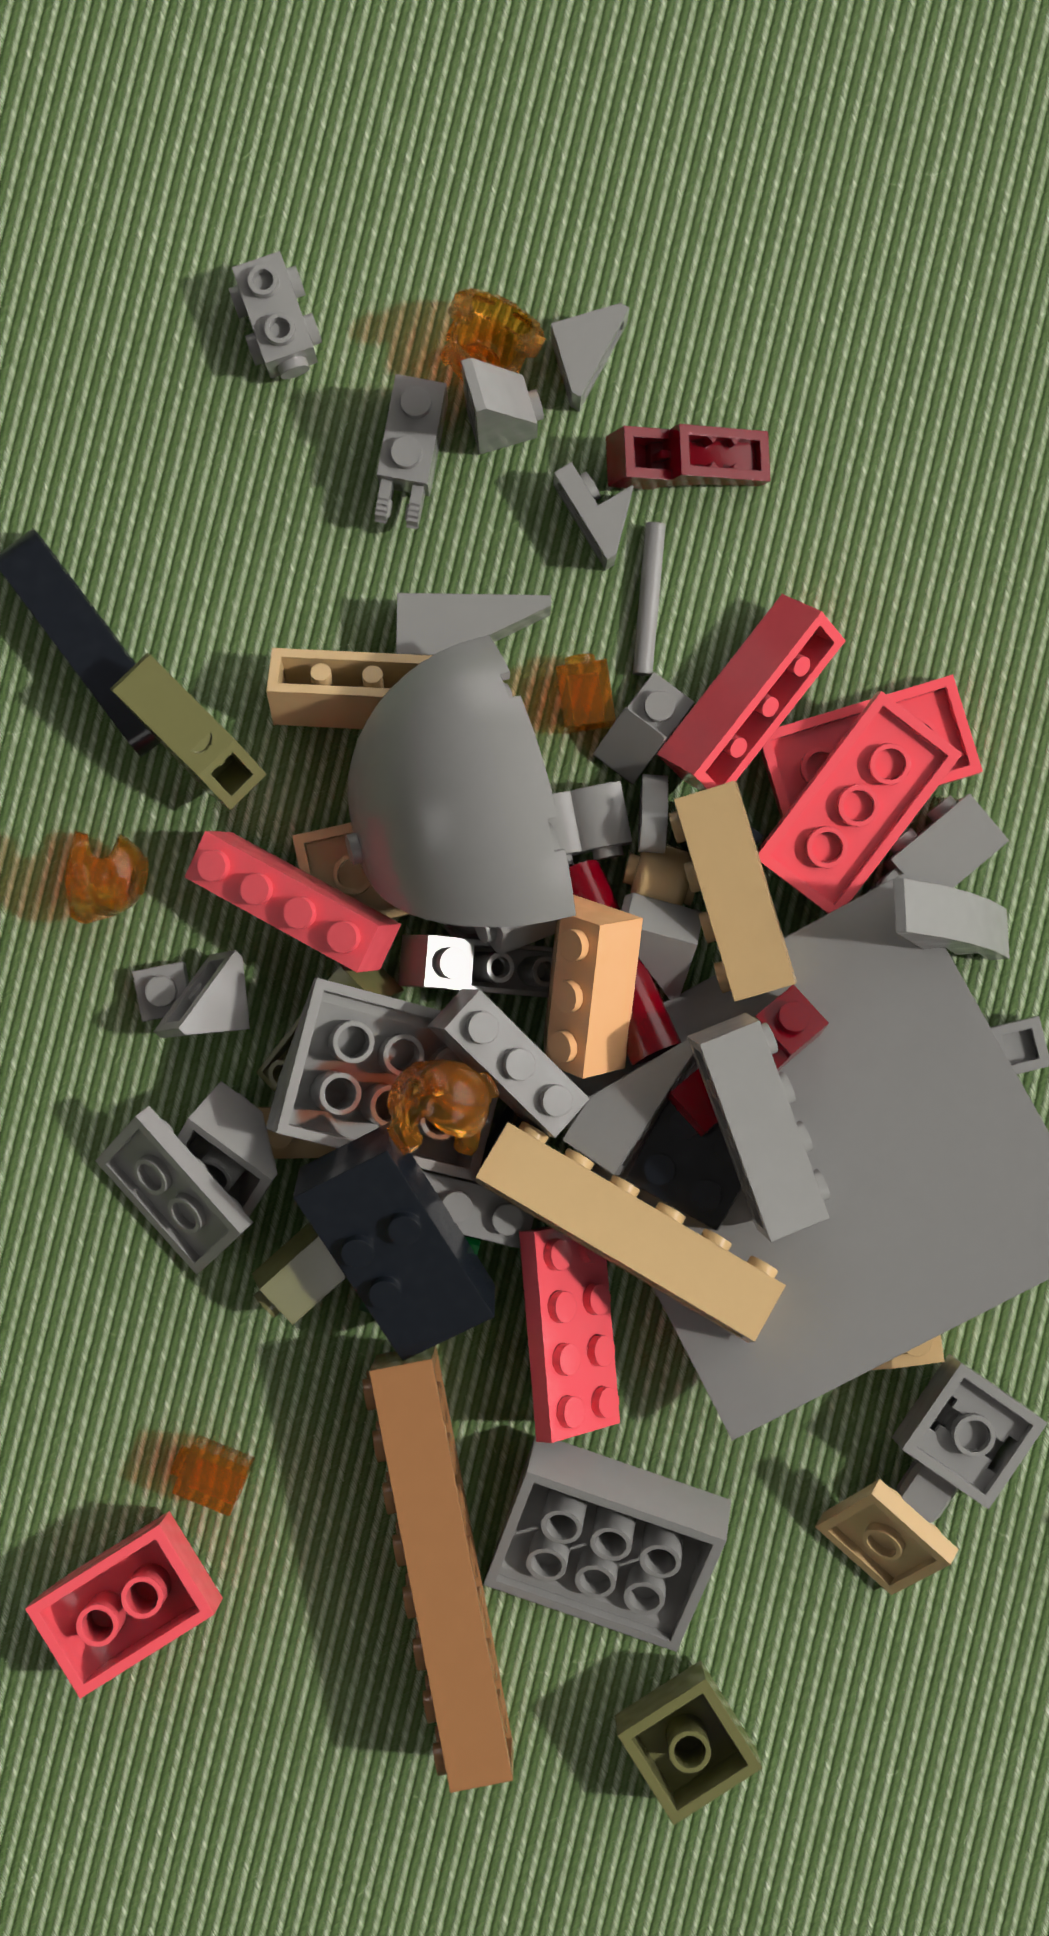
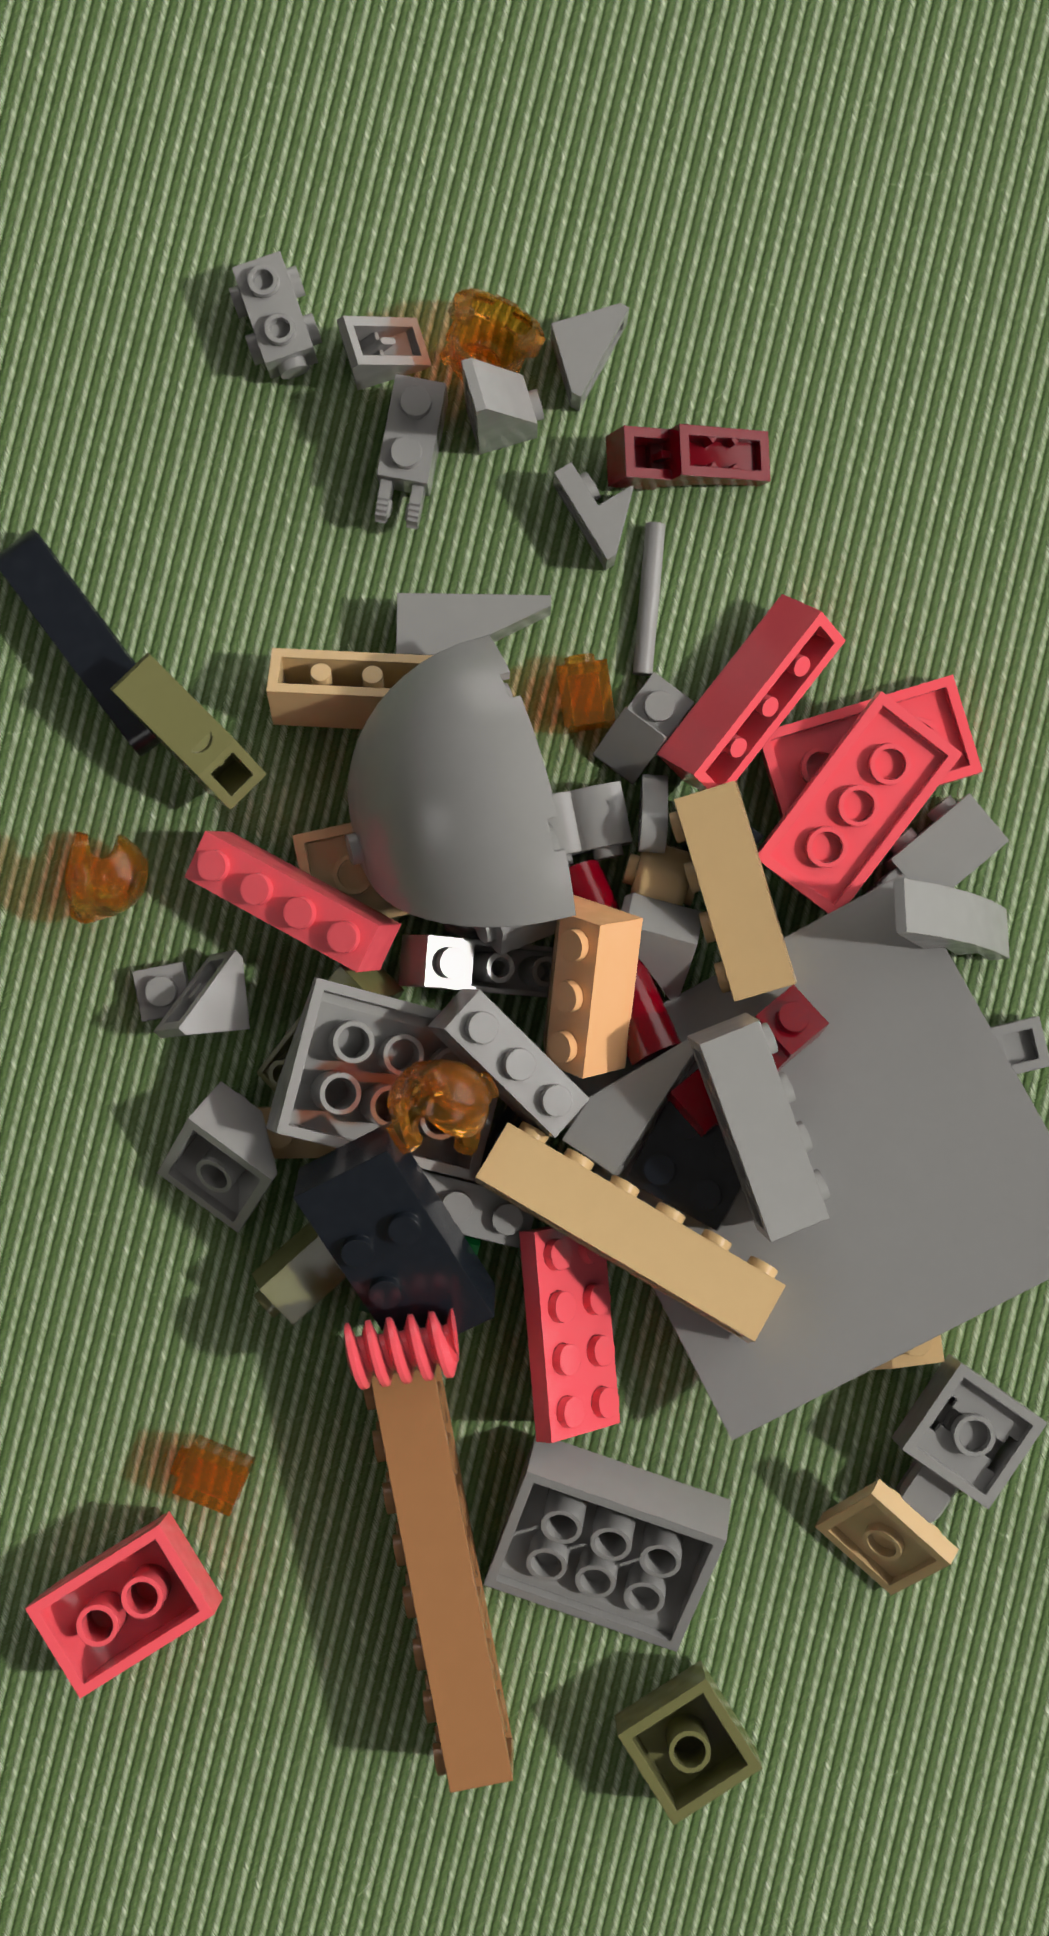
(173, 1190): light grey plate -> none
(382, 348): none -> light grey slope
(402, 1350): none -> coral piece

